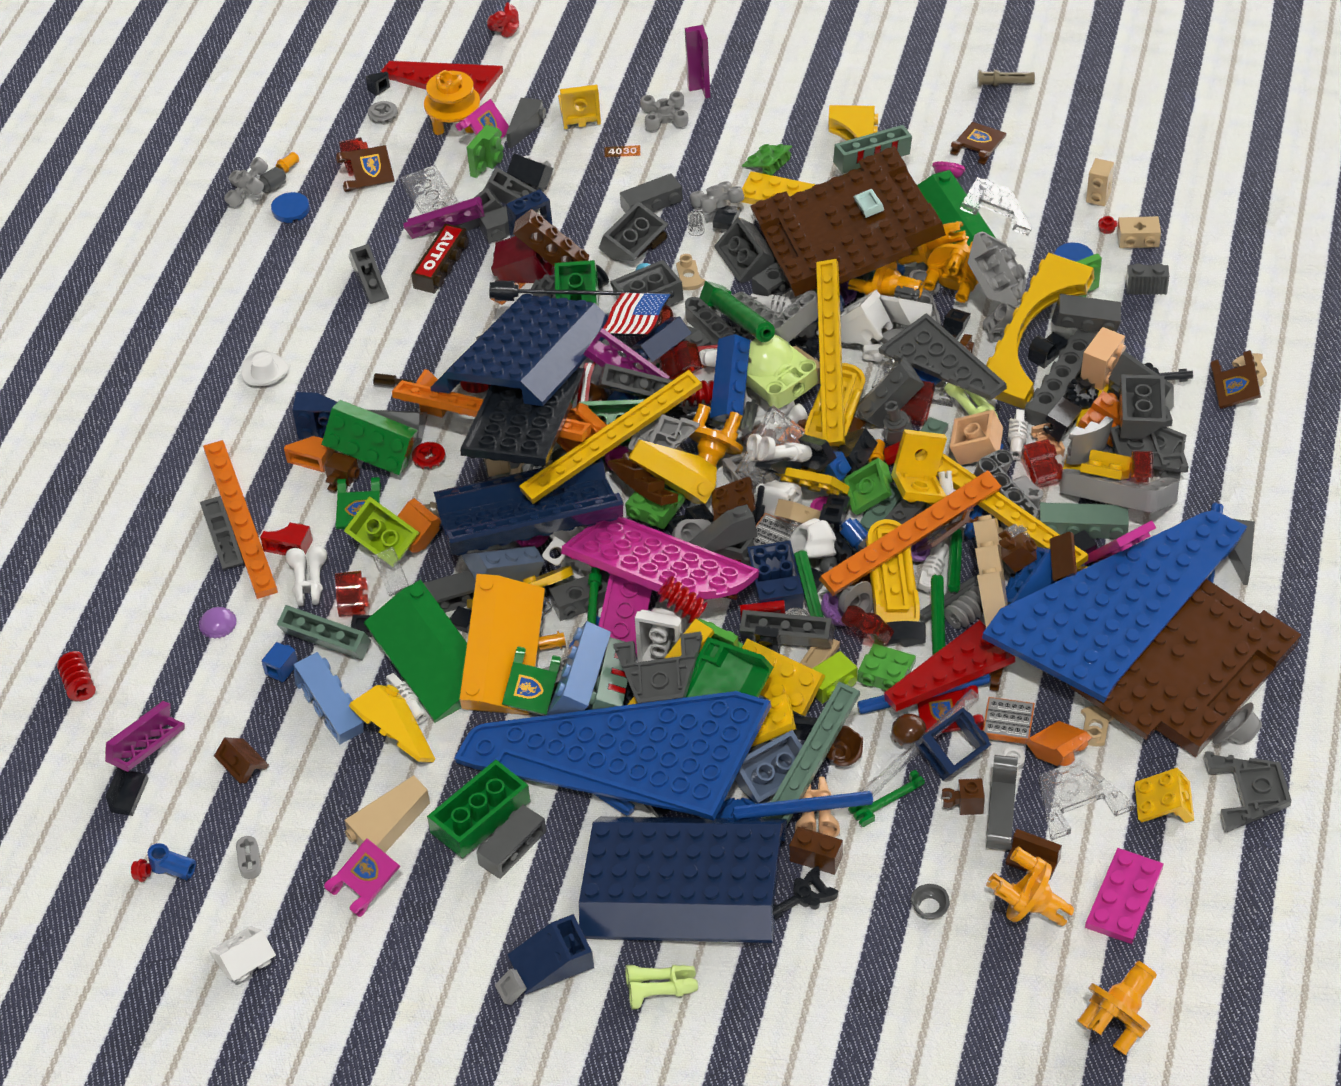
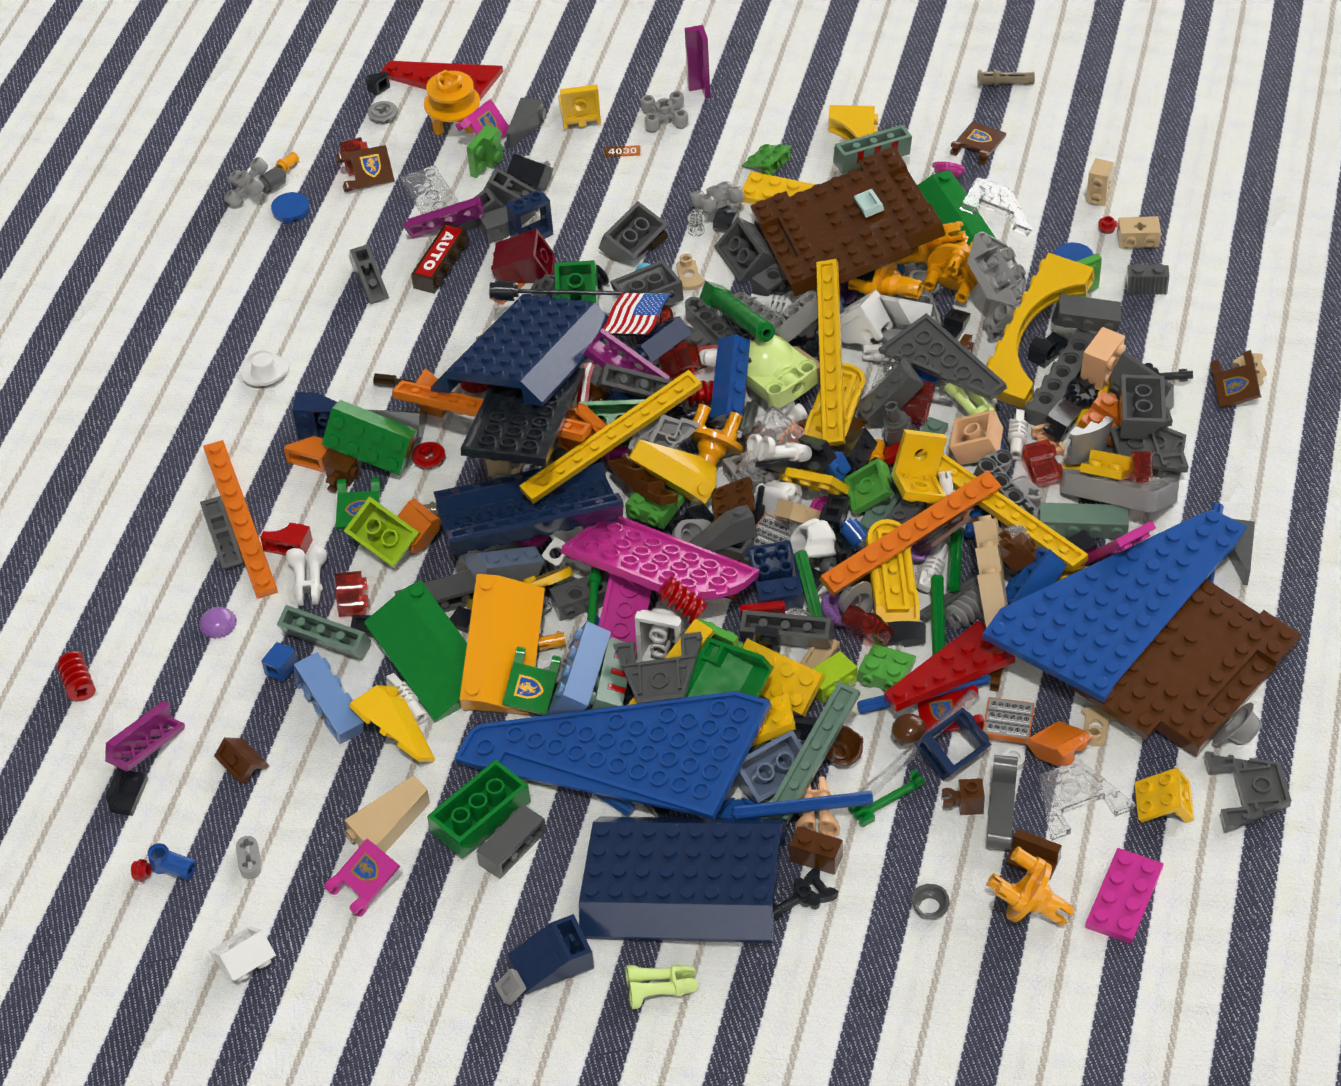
(390, 571): clear tile -> none
(504, 22): red hair -> none
(547, 239): reddish brown brick -> none
(653, 194): dark grey brick -> none
(907, 293): dark grey piece -> none
(1063, 556): reddish brown panel -> none
(1123, 1003): light orange piece -> none

